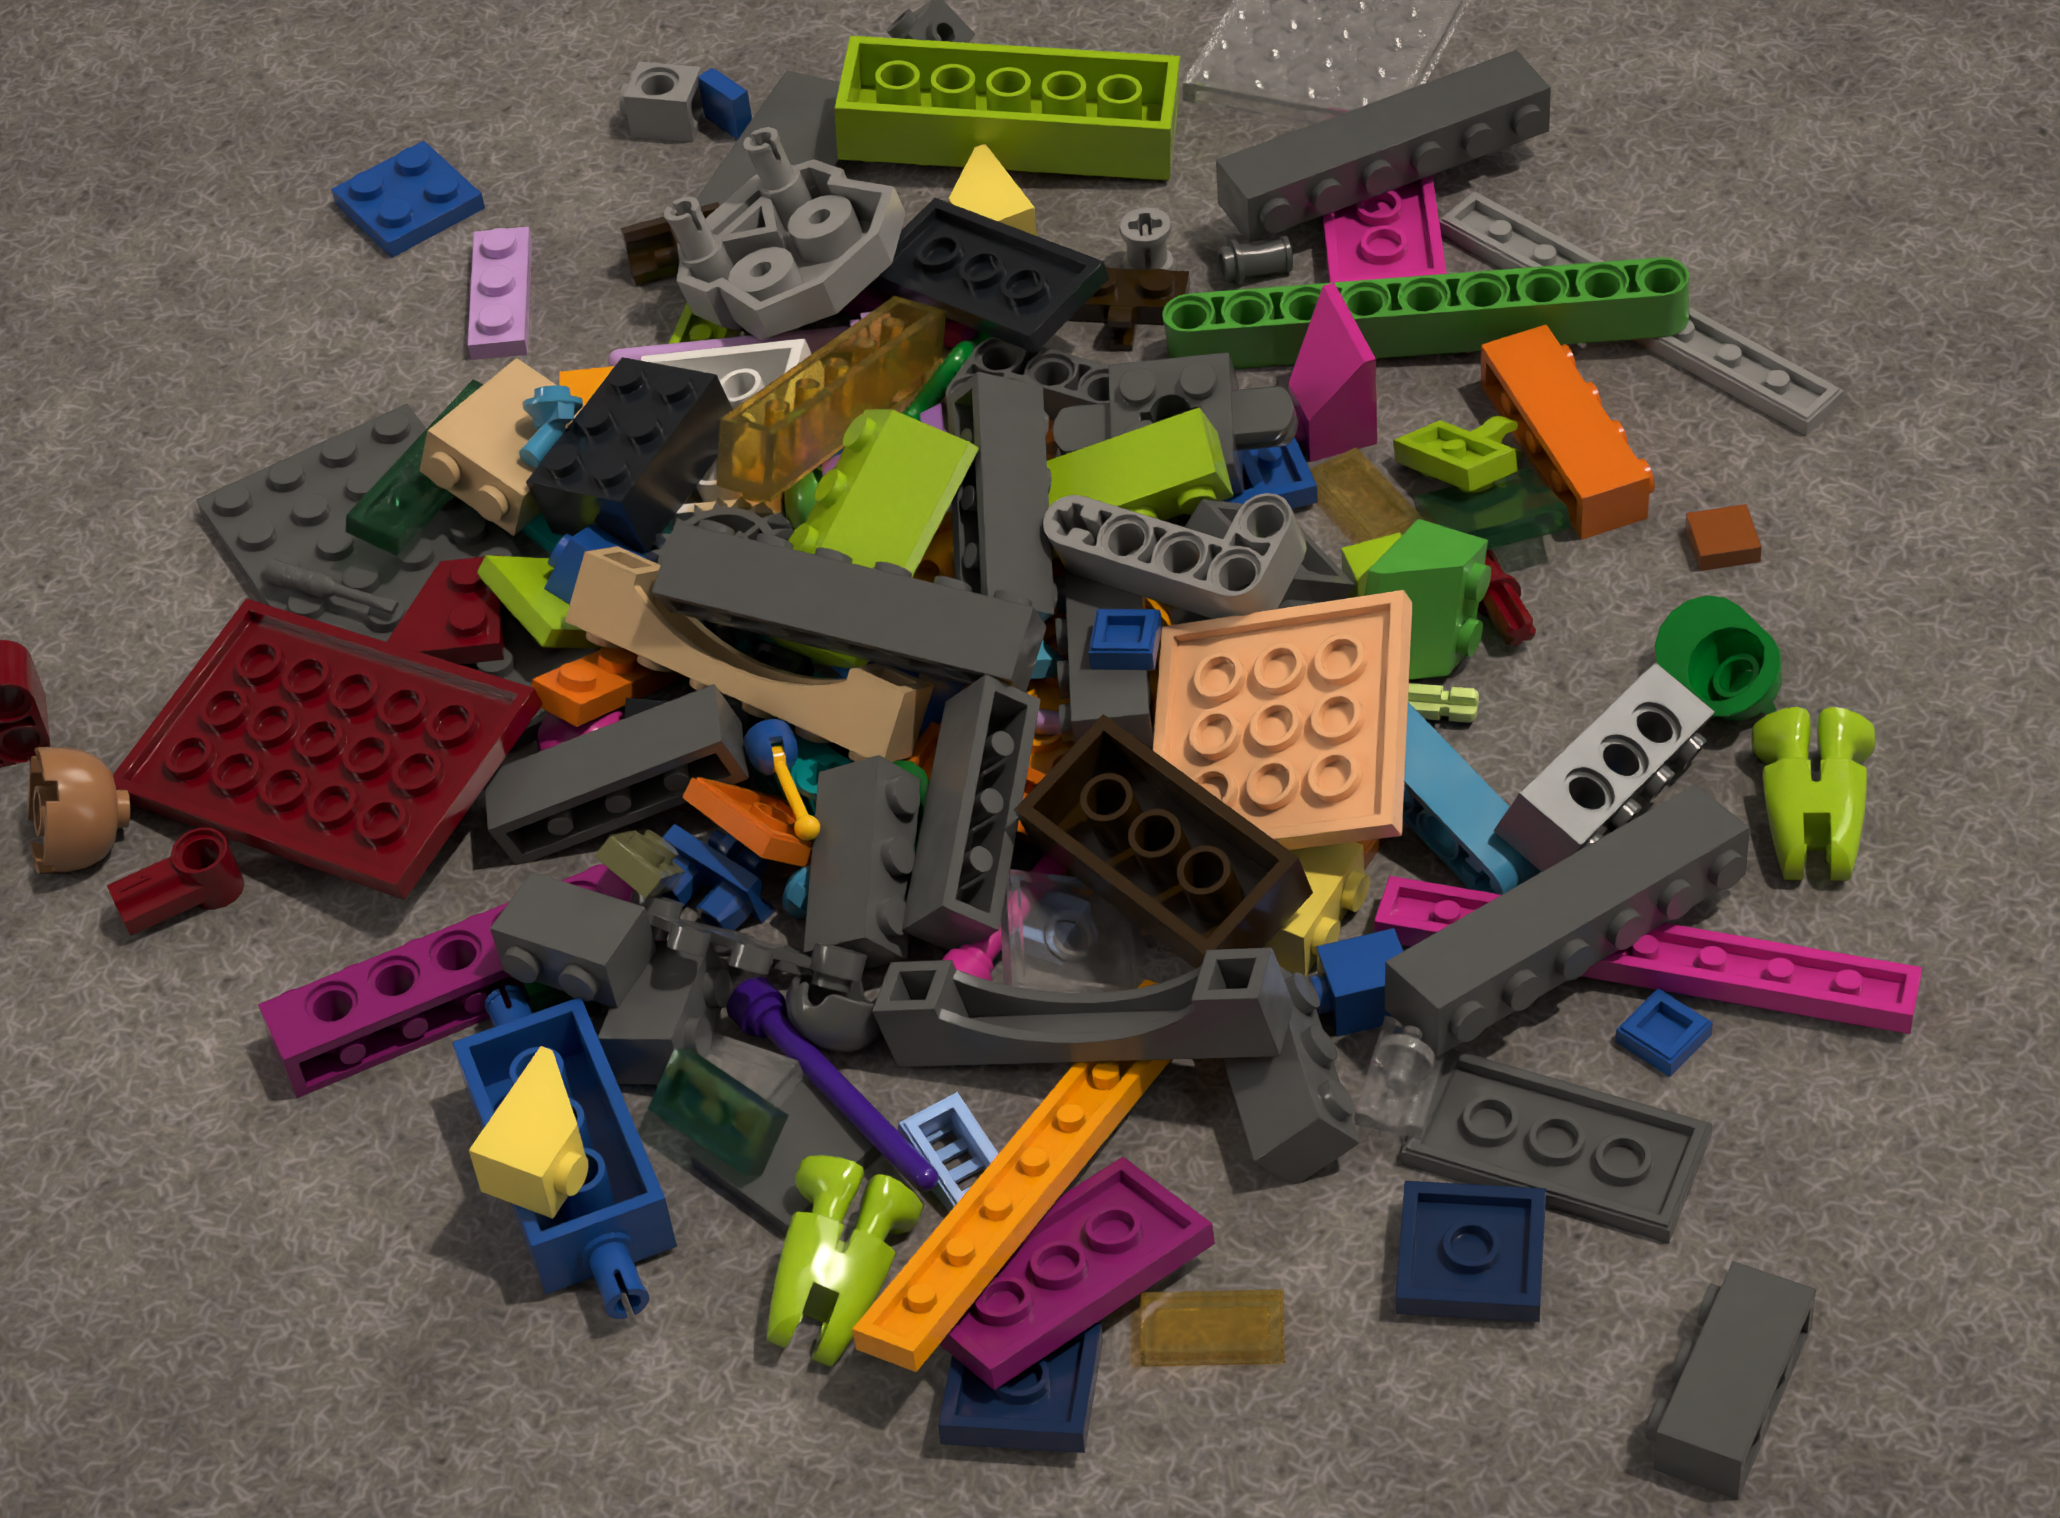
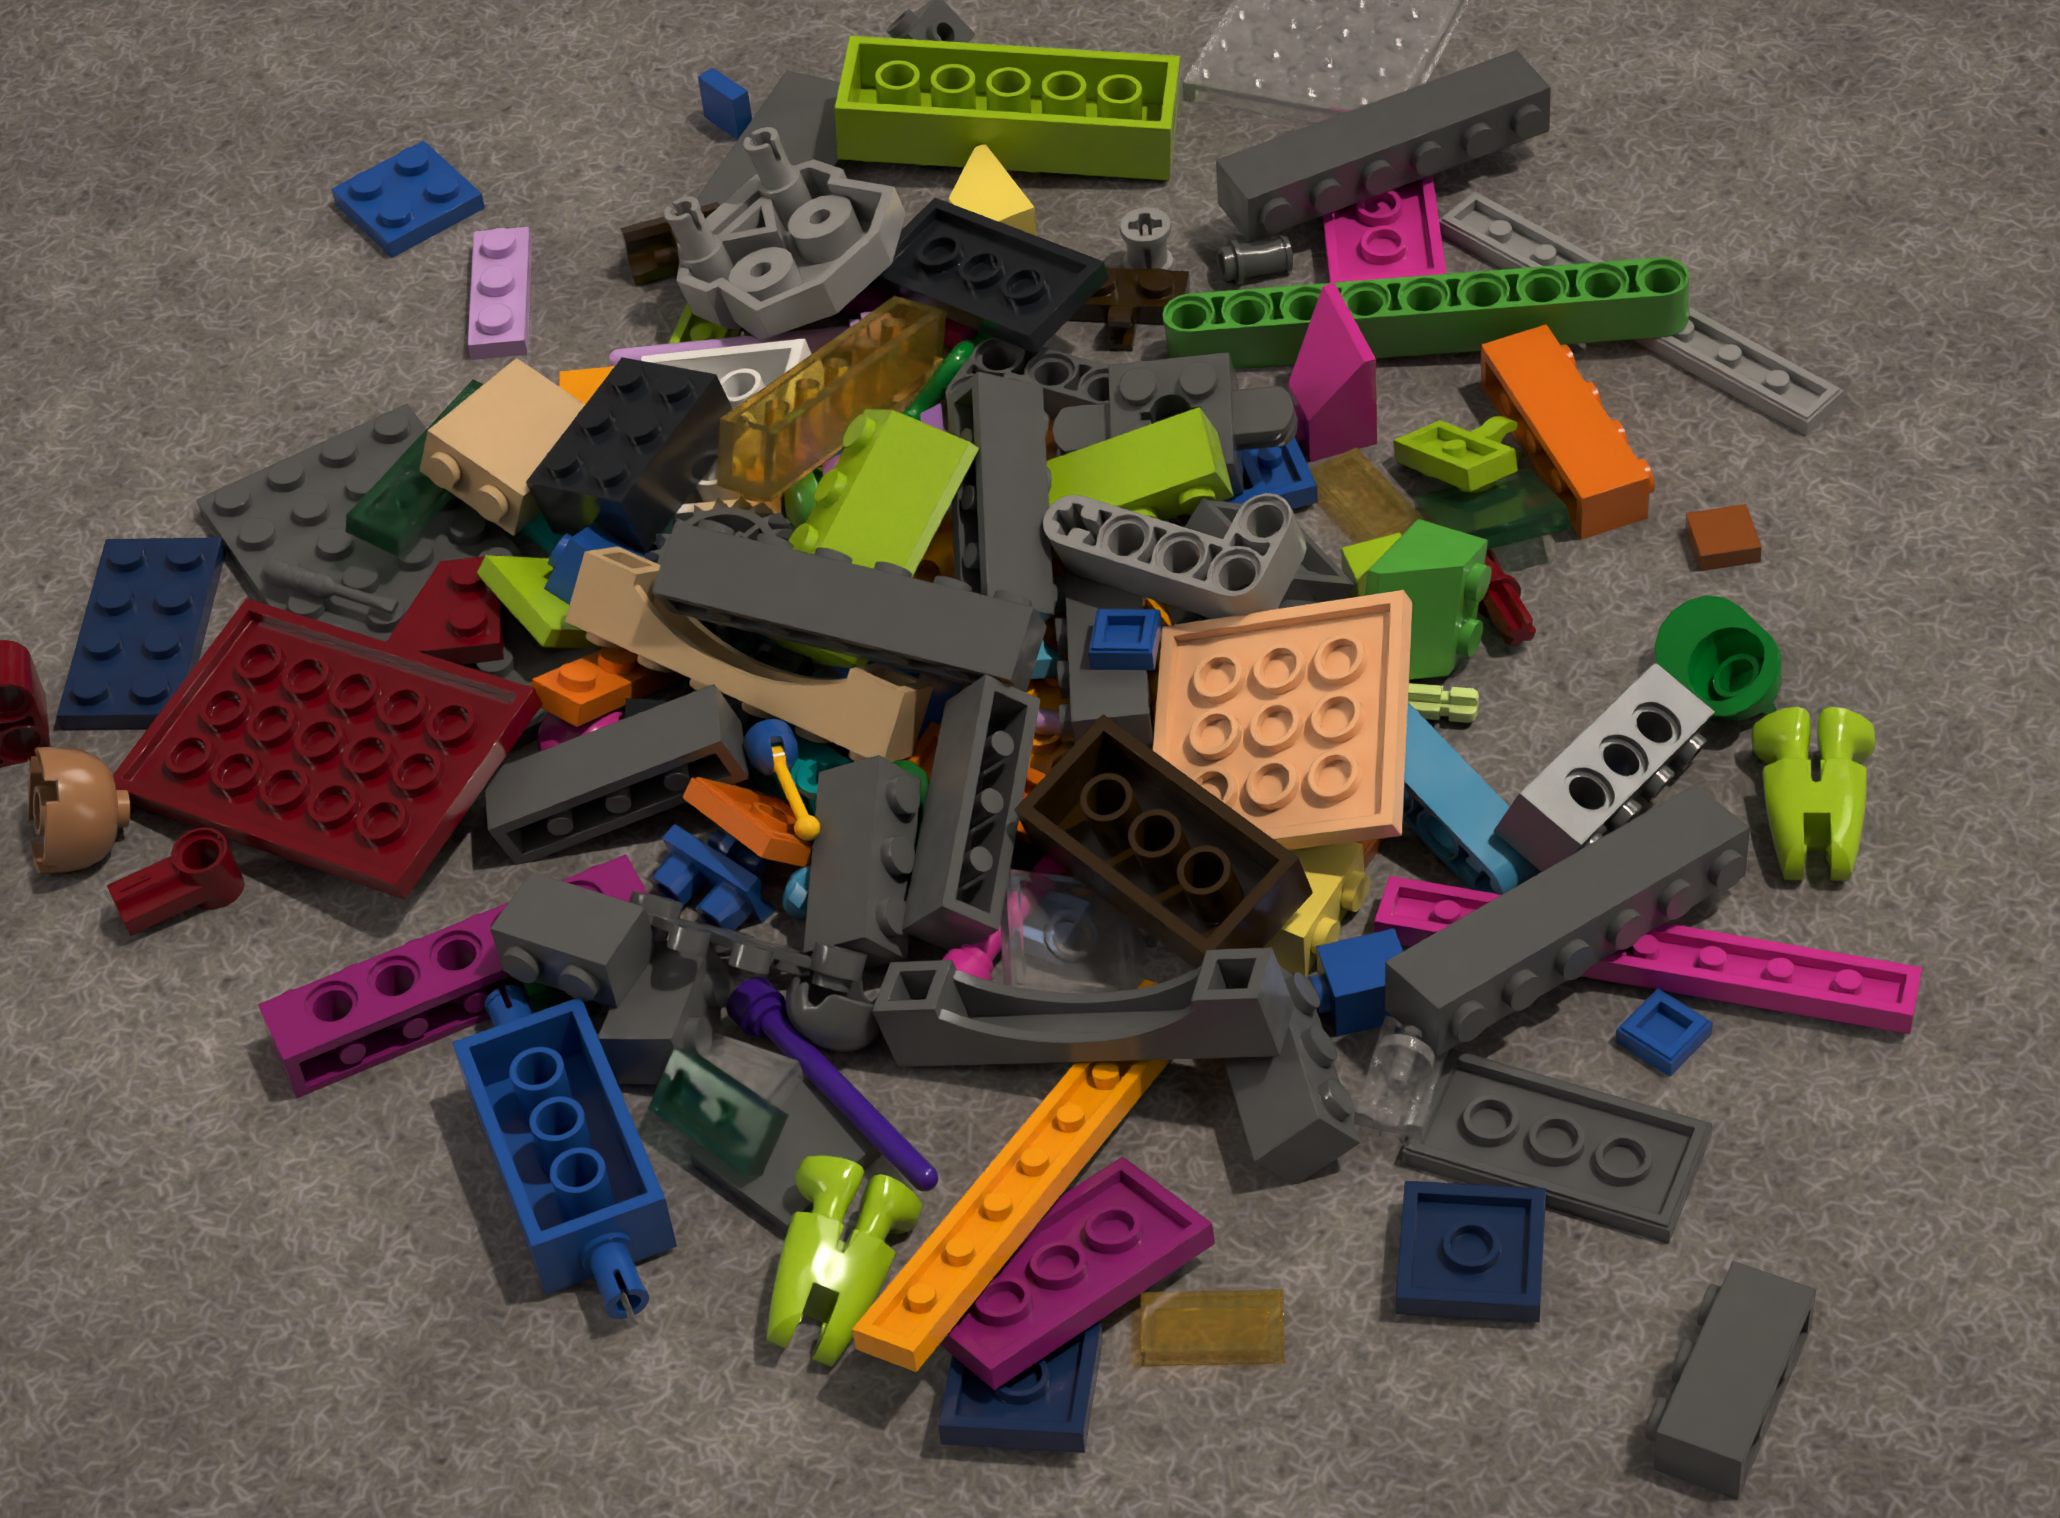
(140, 630): none -> dark blue plate
(532, 1142): light yellow slope -> none
(551, 411): dark azure plate -> none
(642, 861): olive plate -> none
(663, 102): light grey brick -> none
(938, 1121): light blue slope -> none

